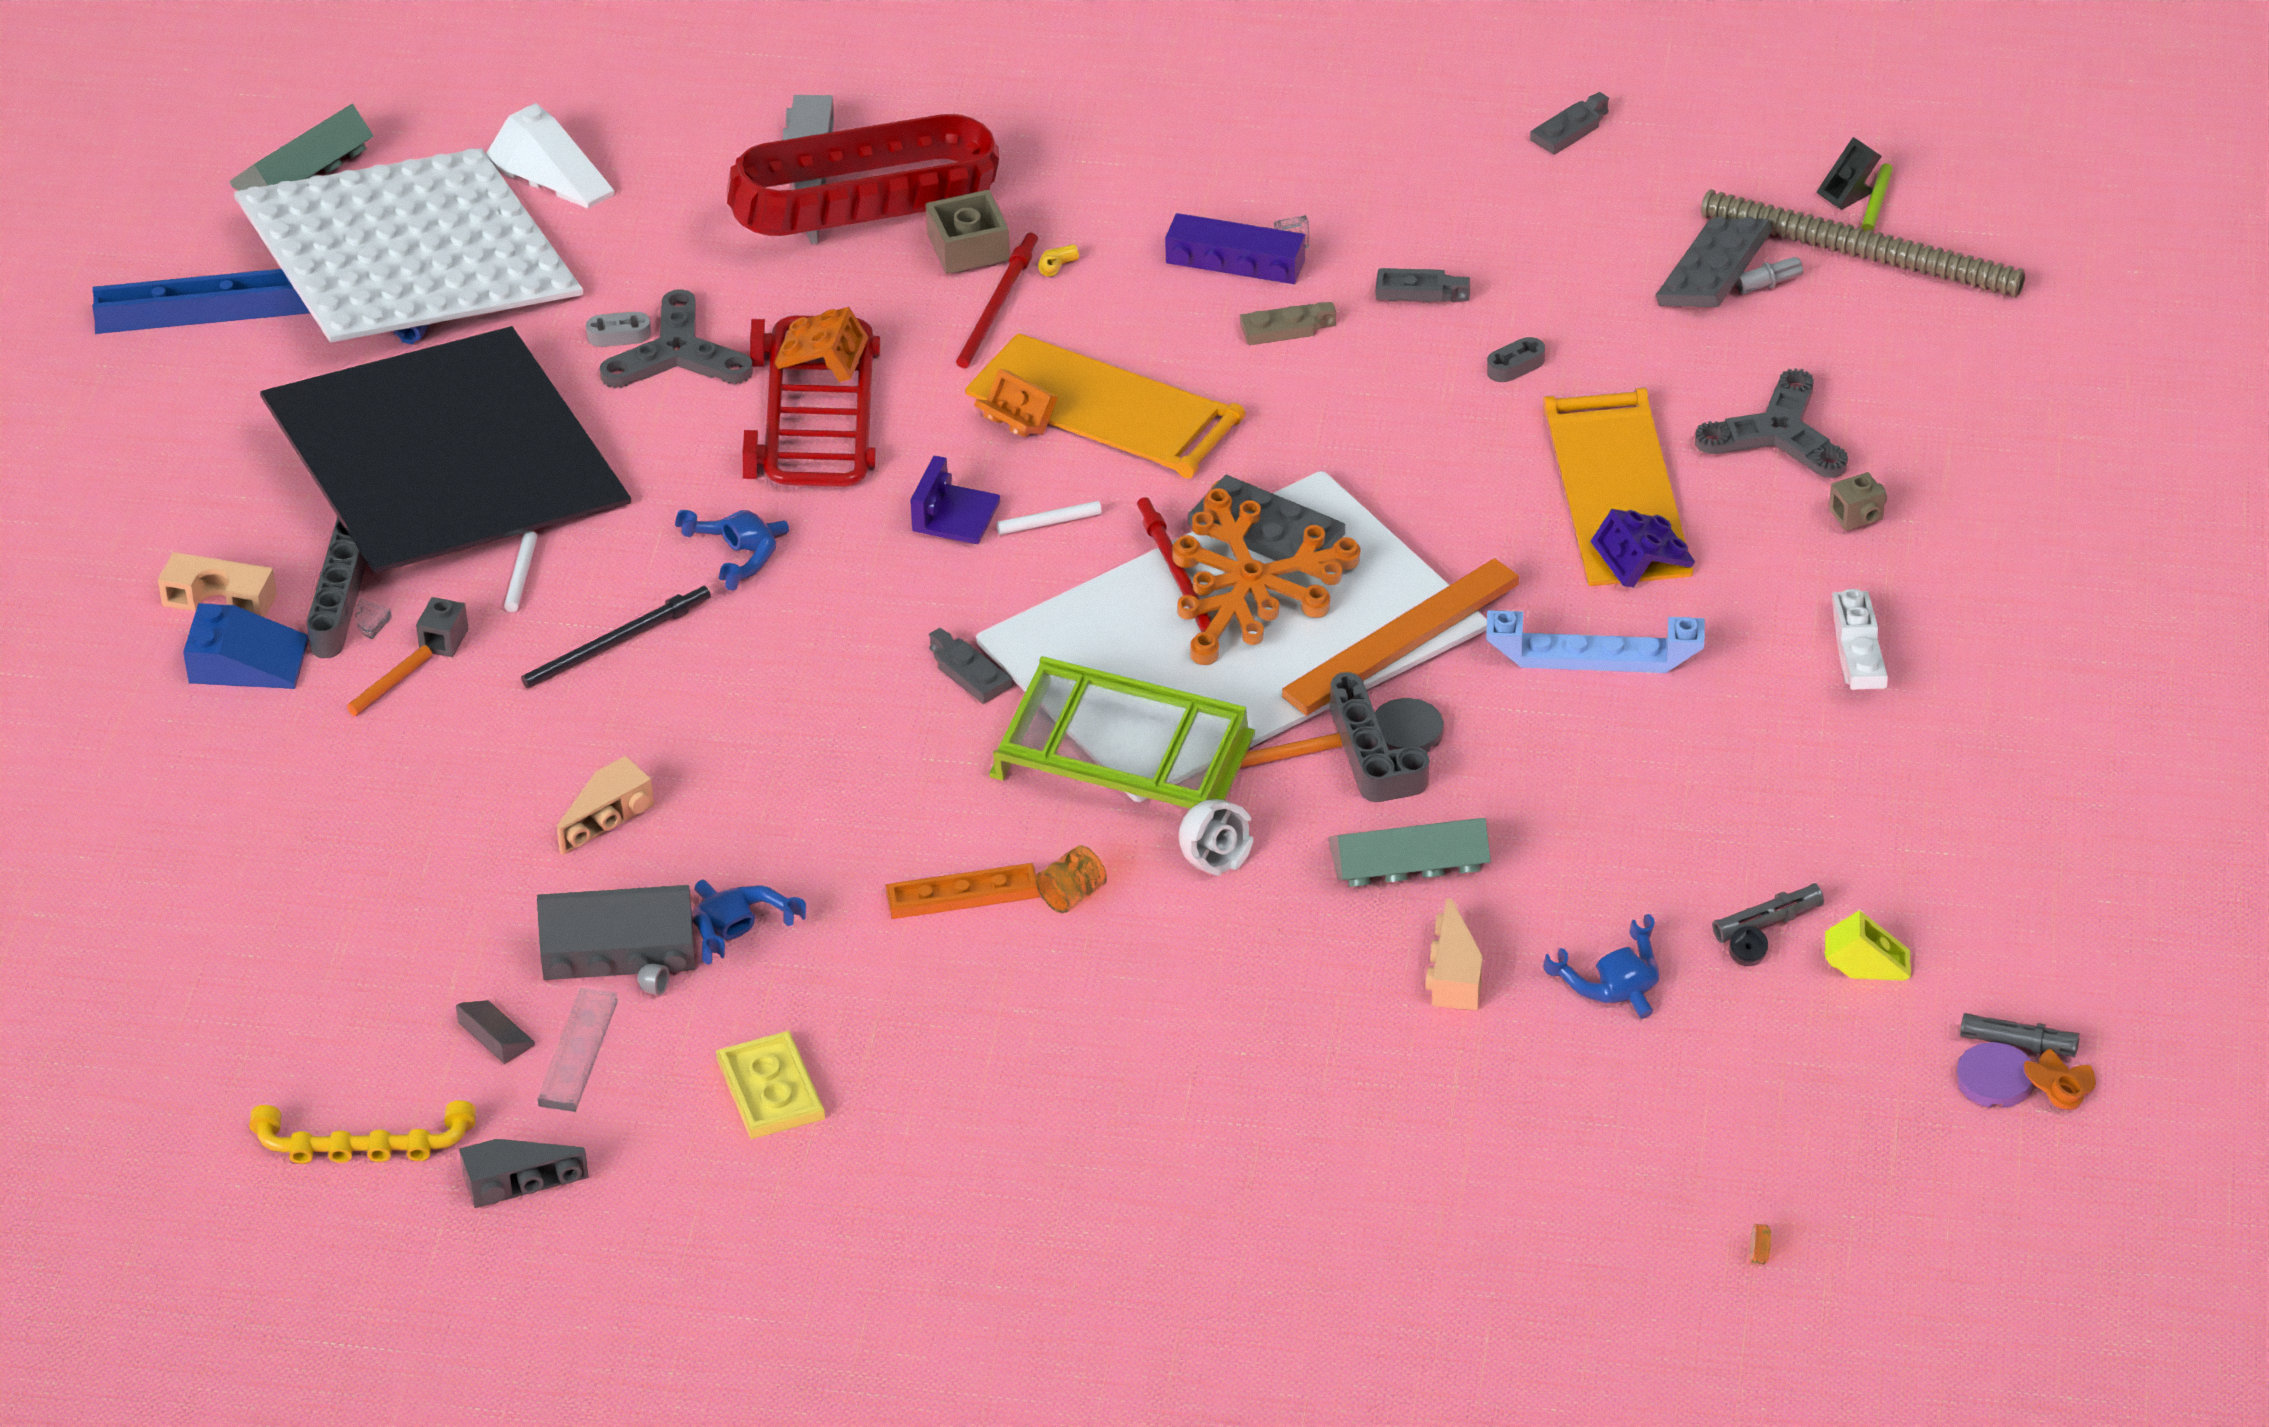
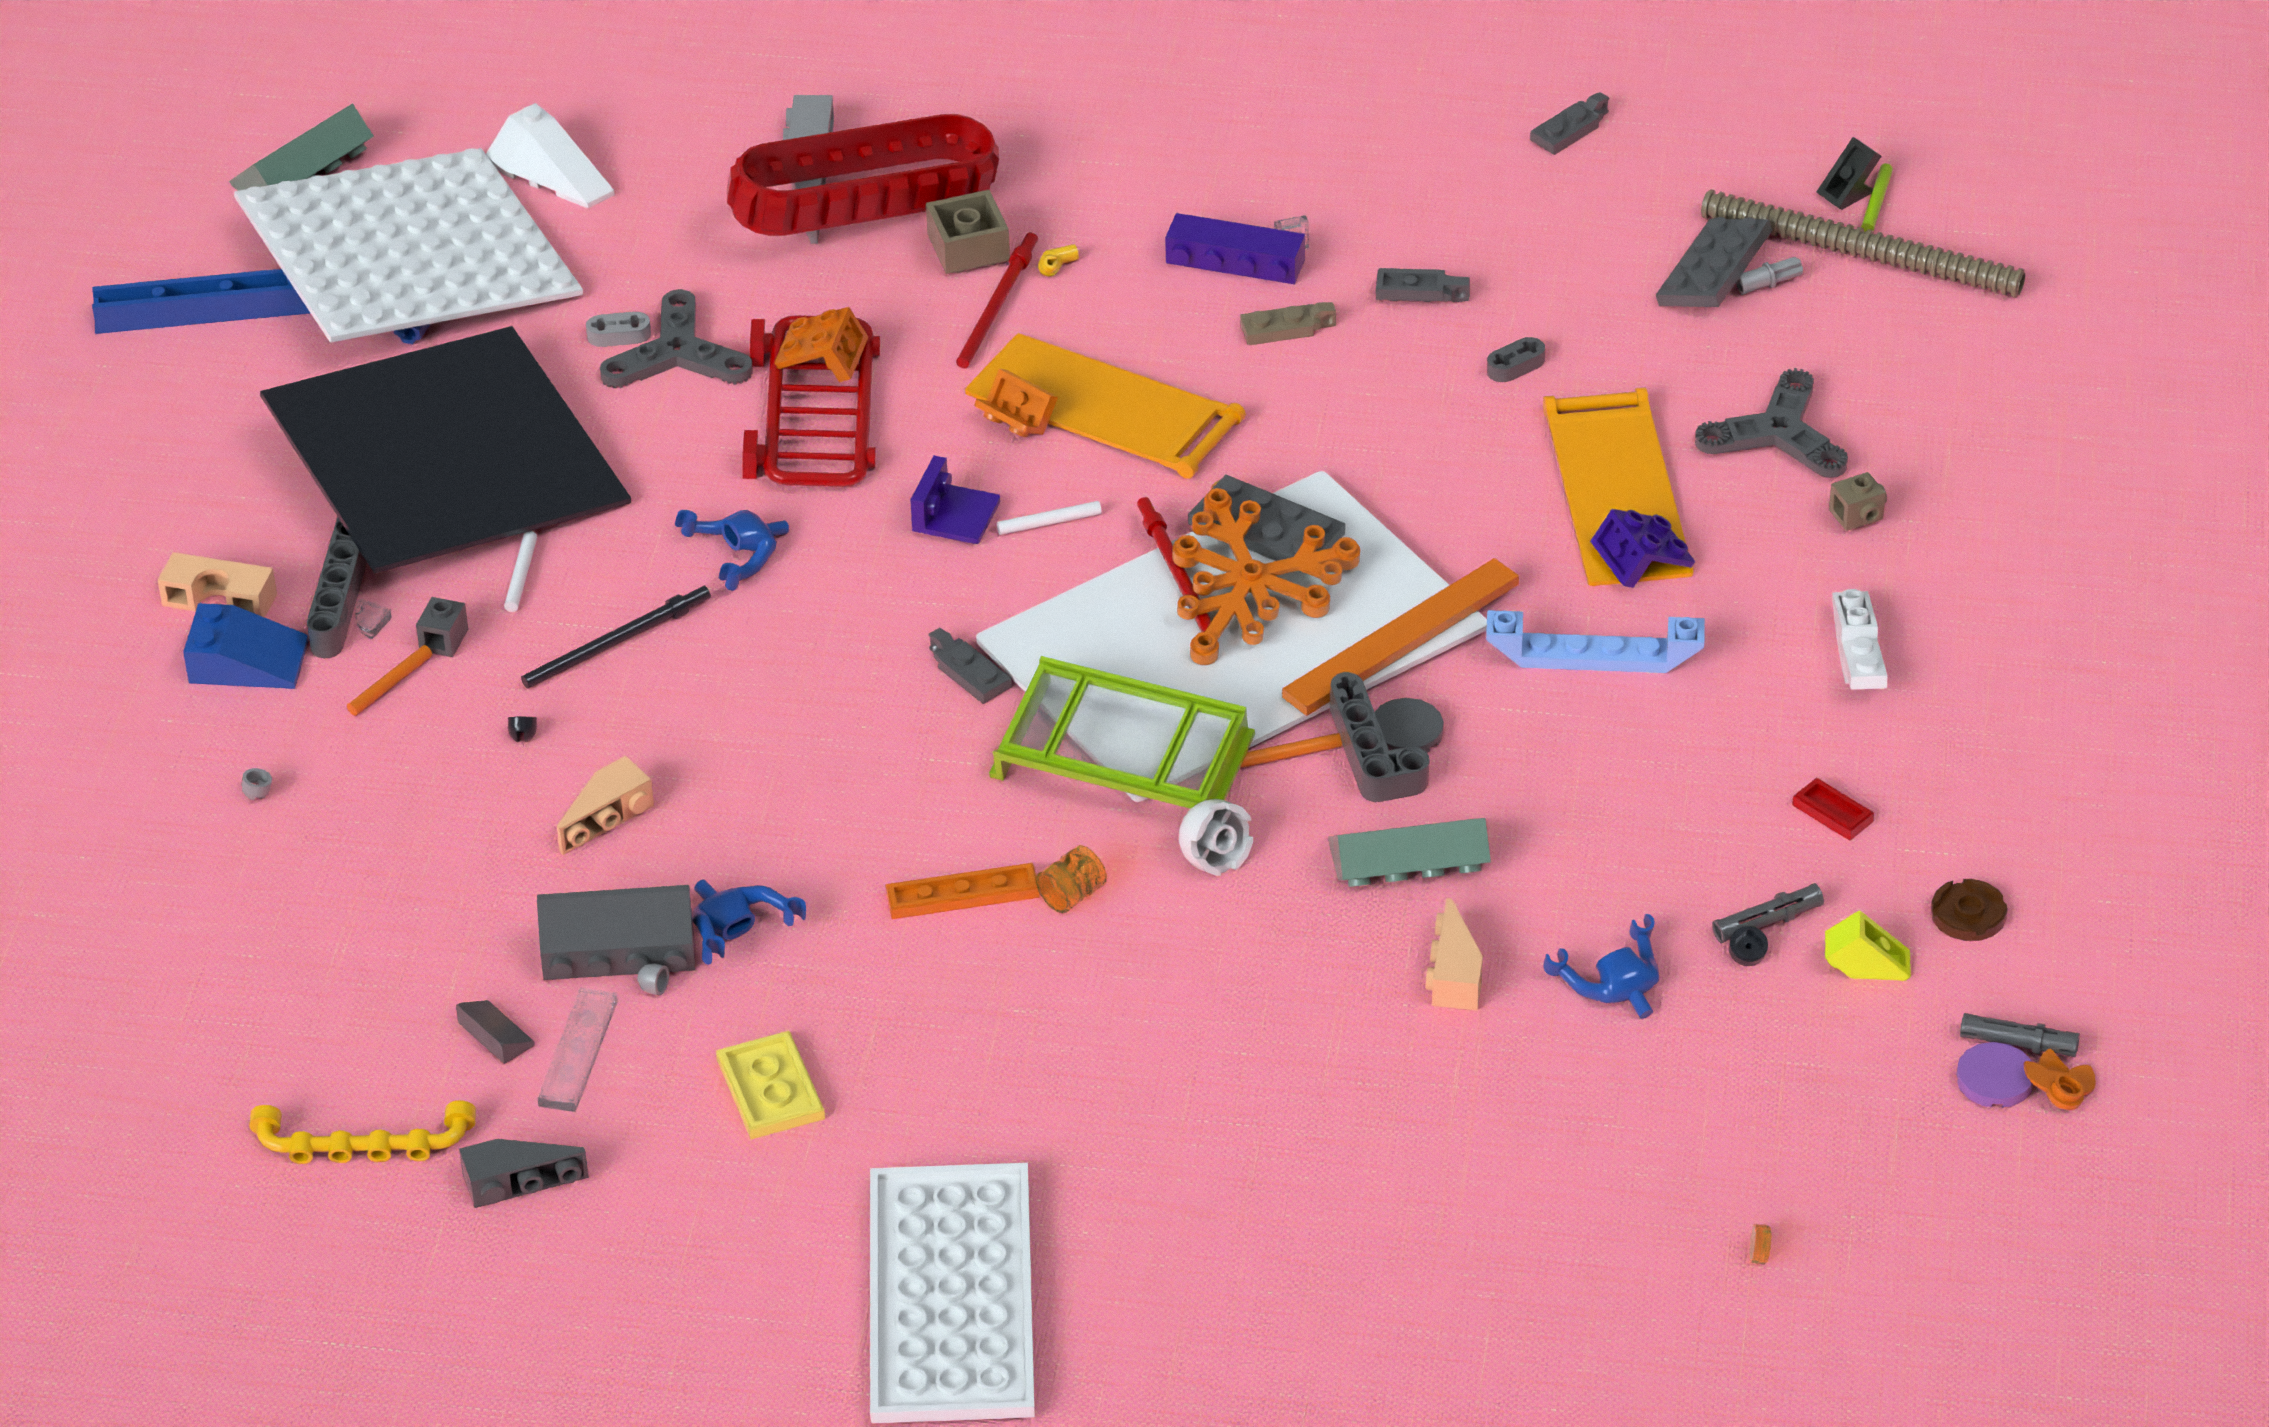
(263, 783): none -> light grey hinge
(520, 725): none -> black hinge
(950, 1293): none -> white plate
(1833, 809): none -> red tile
(1969, 910): none -> reddish brown tile

